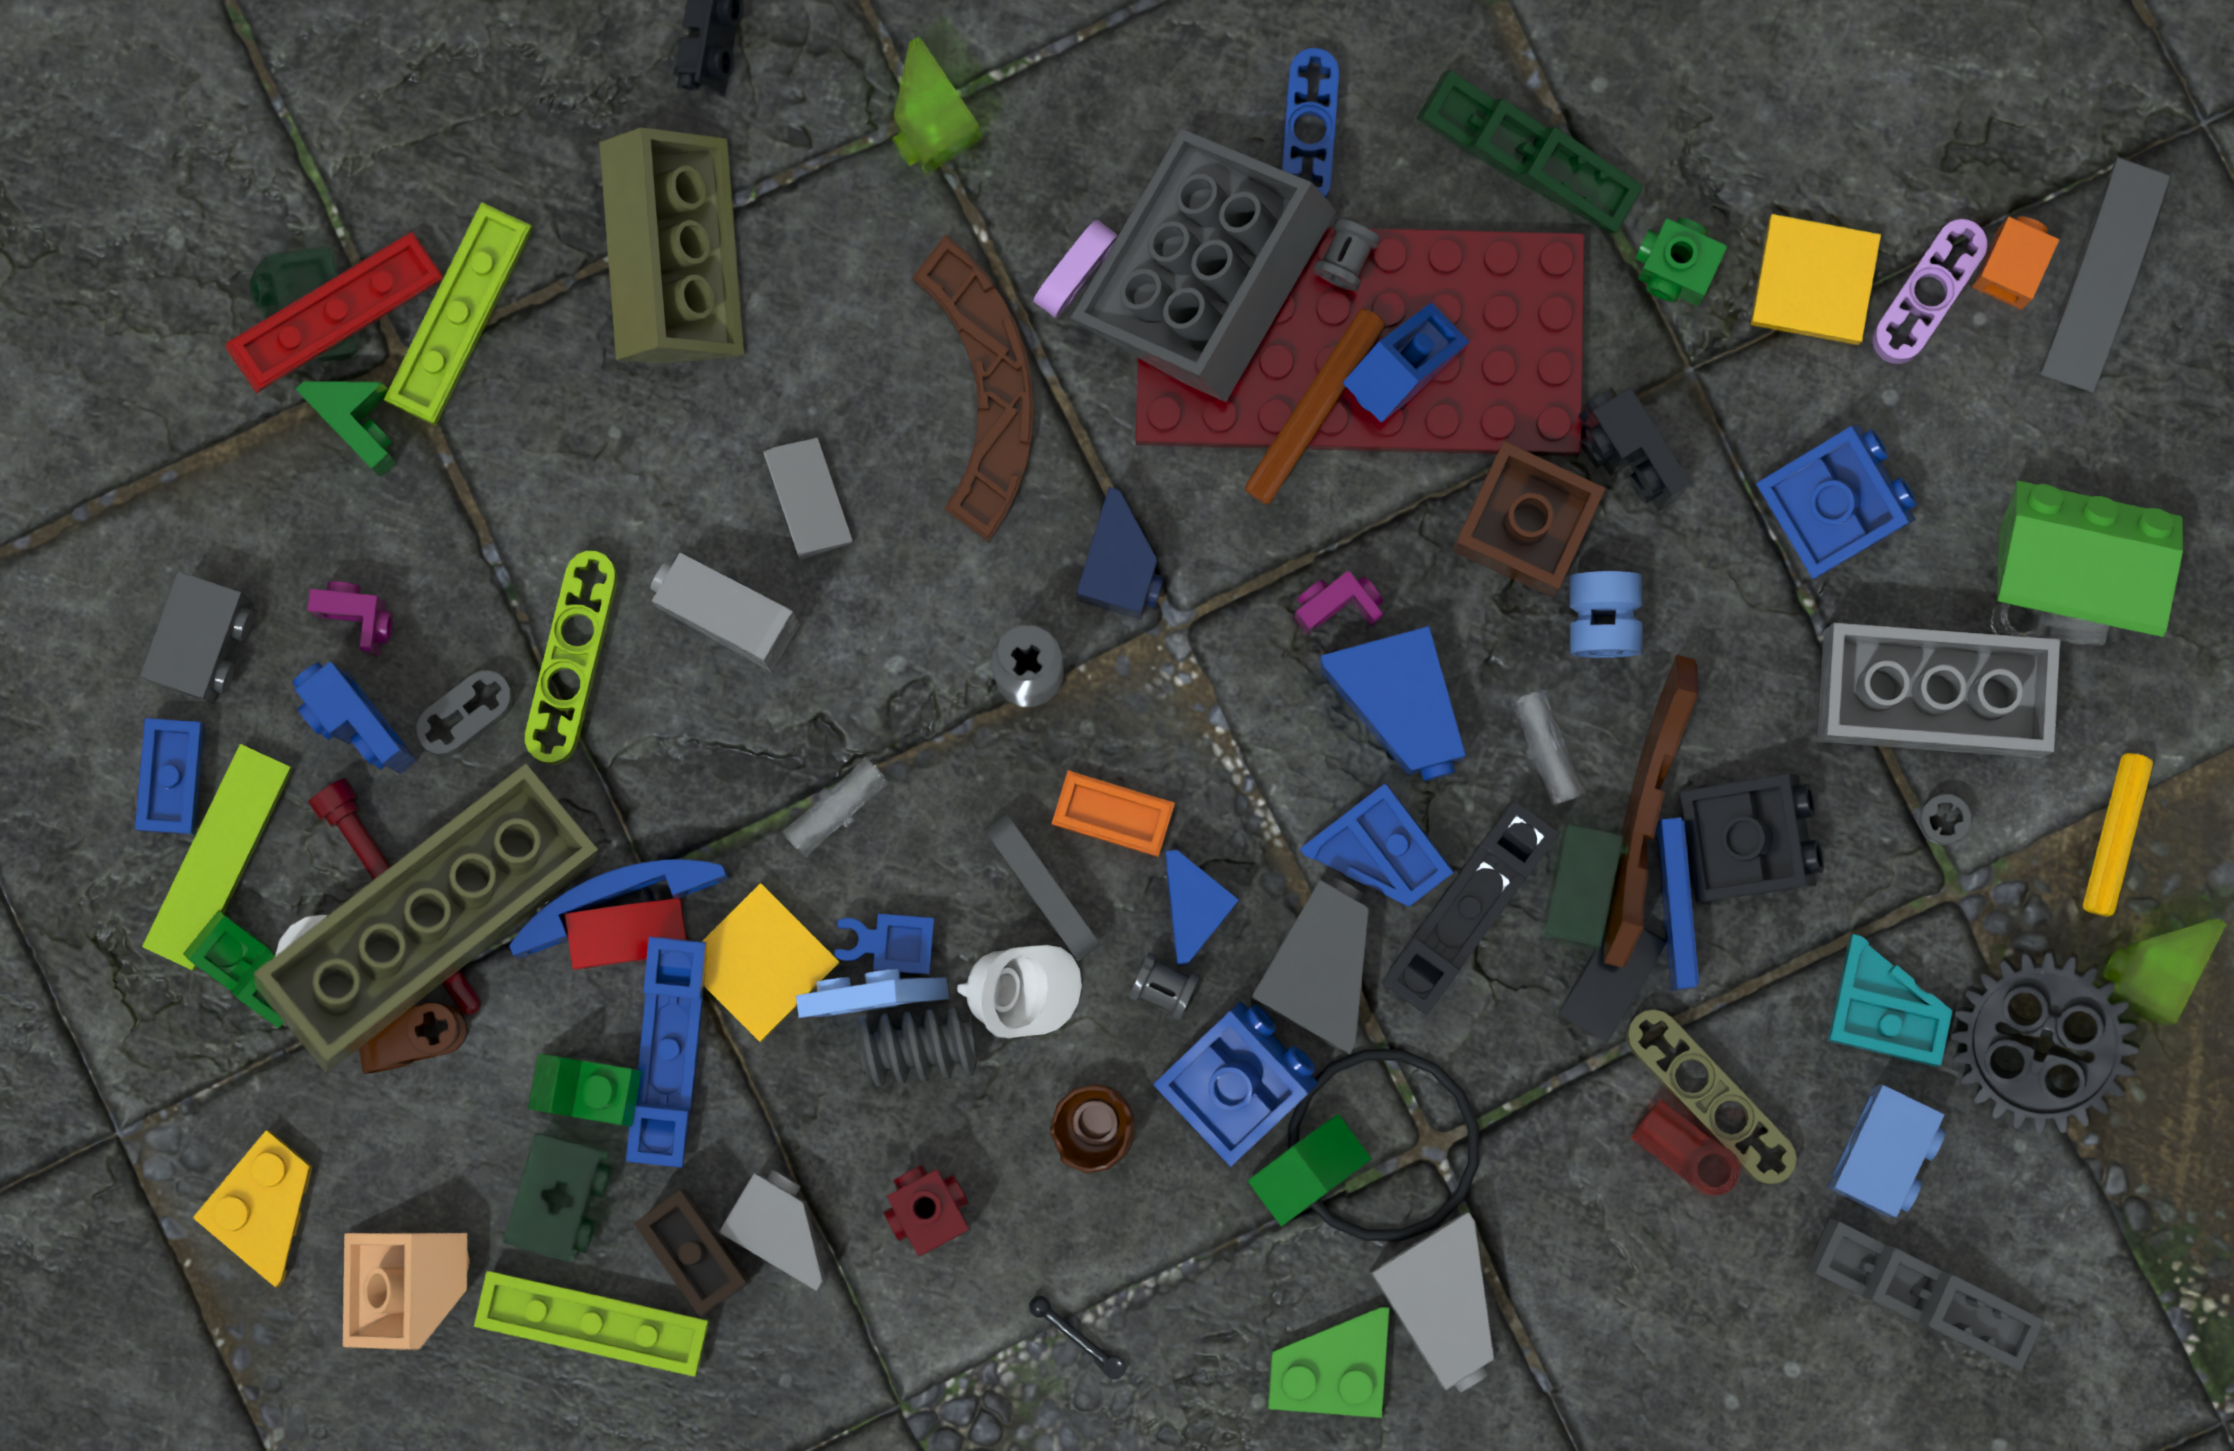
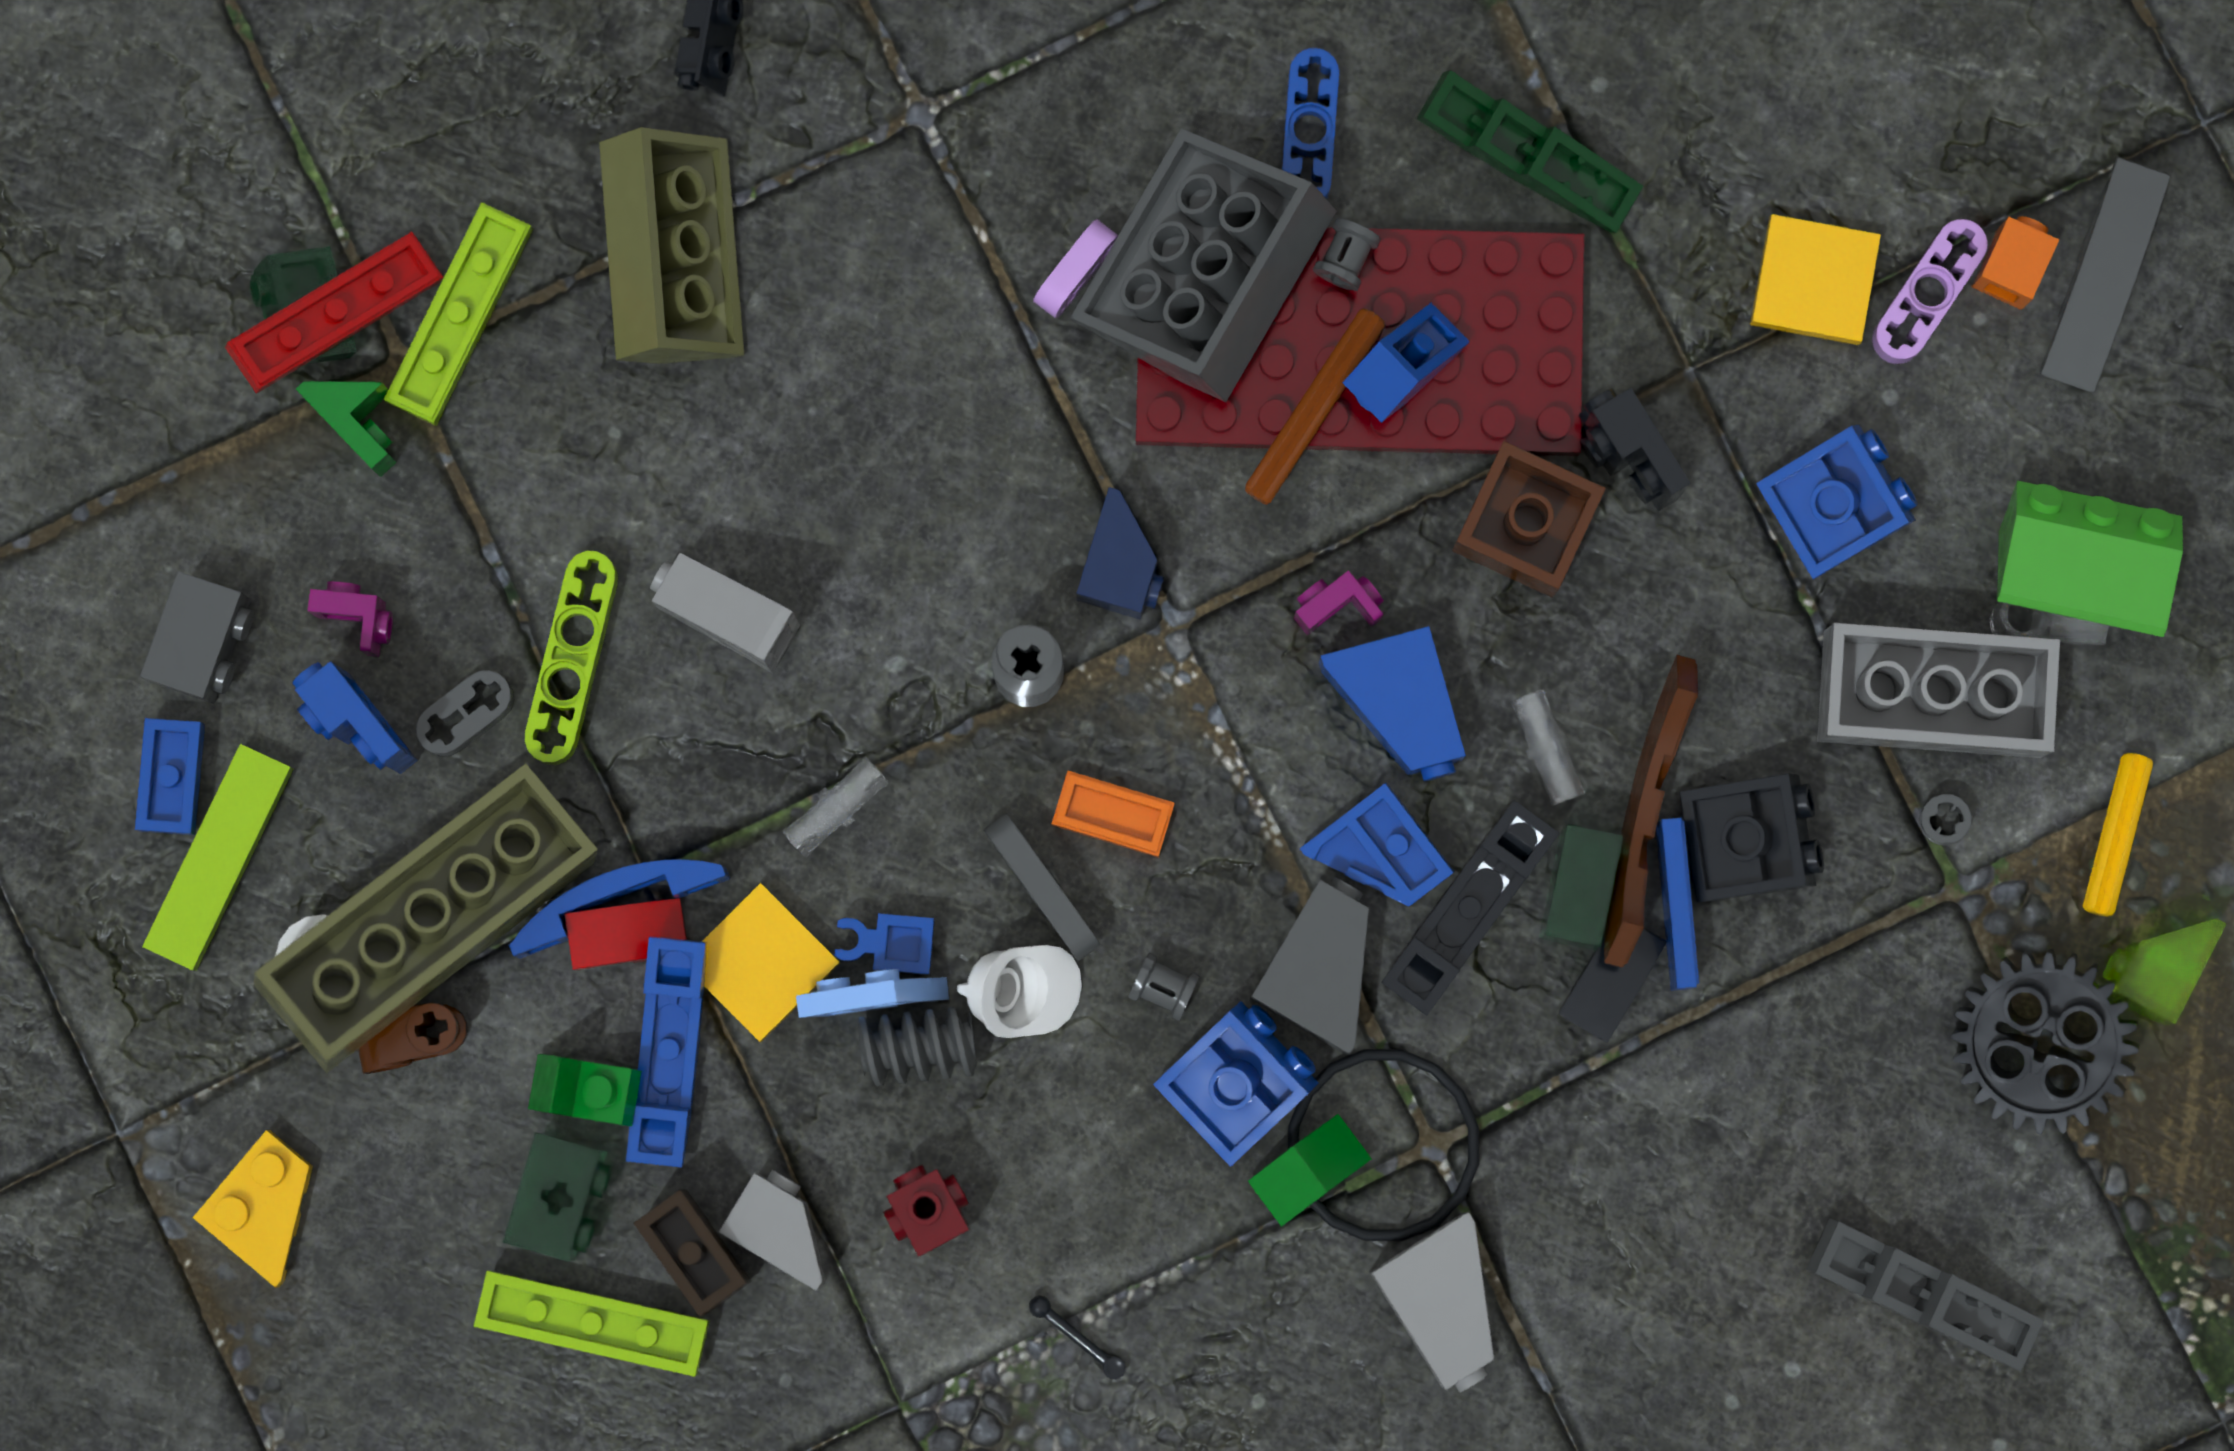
(231, 958): green slope -> none
(338, 807): dark red piece -> none
(400, 1286): light nougat slope -> none
(808, 497): light grey slope -> none
(930, 113): clear neon green slope -> none
(1001, 382): reddish brown tile -> none
(1093, 1128): reddish brown hair -> none
(1196, 905): blue slope -> none
(1334, 1369): bright green wing -> none
(1605, 595): medium blue wheel -> none
(1682, 1146): clear red piece -> none
(1690, 245): green brick -> none
(1716, 1091): olive beam -> none
(1886, 1010): teal wing -> none
(1887, 1152): medium blue brick -> none

